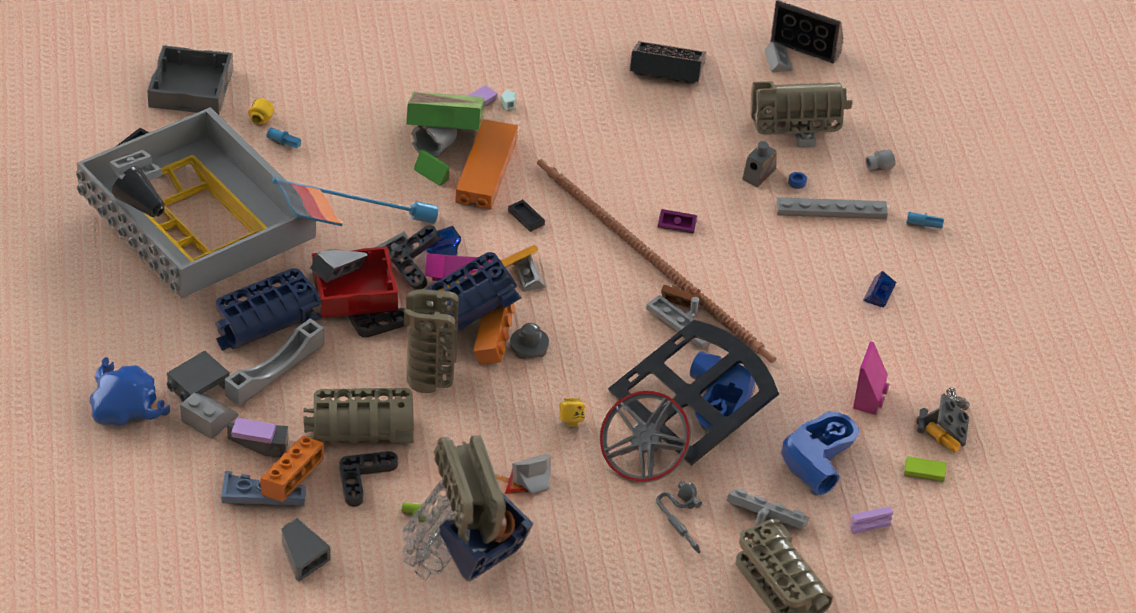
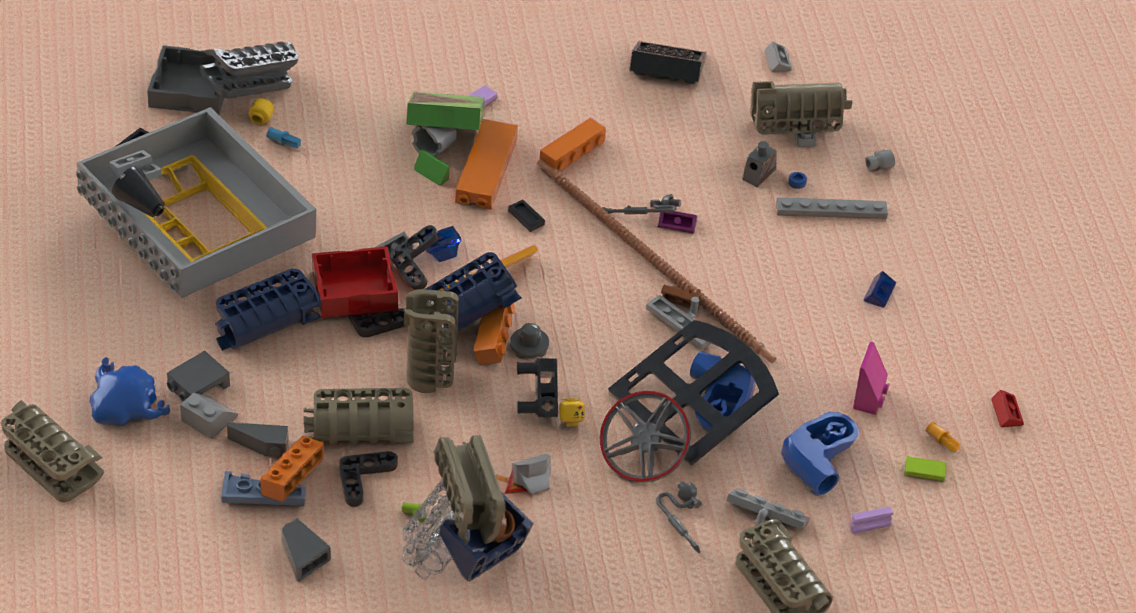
(51, 451): none -> dark tan piece
(248, 382): light grey arch -> none
(250, 69): none -> dark grey piece
(253, 430): lavender tile -> none
(311, 203): flag -> none
(336, 263): dark grey slope -> none
(440, 266): dark pink slope -> none
(508, 100): light aqua piece -> none
(529, 274): light grey slope -> none
(544, 391): none -> black piece
(573, 144): none -> orange brick
(667, 204): none -> dark grey piece
(807, 32): black slope -> none
(925, 220): dark azure axle -> none
(949, 417): dark grey plate -> none
(960, 401): clear smoke arm -> none
(1007, 409): none -> red slope

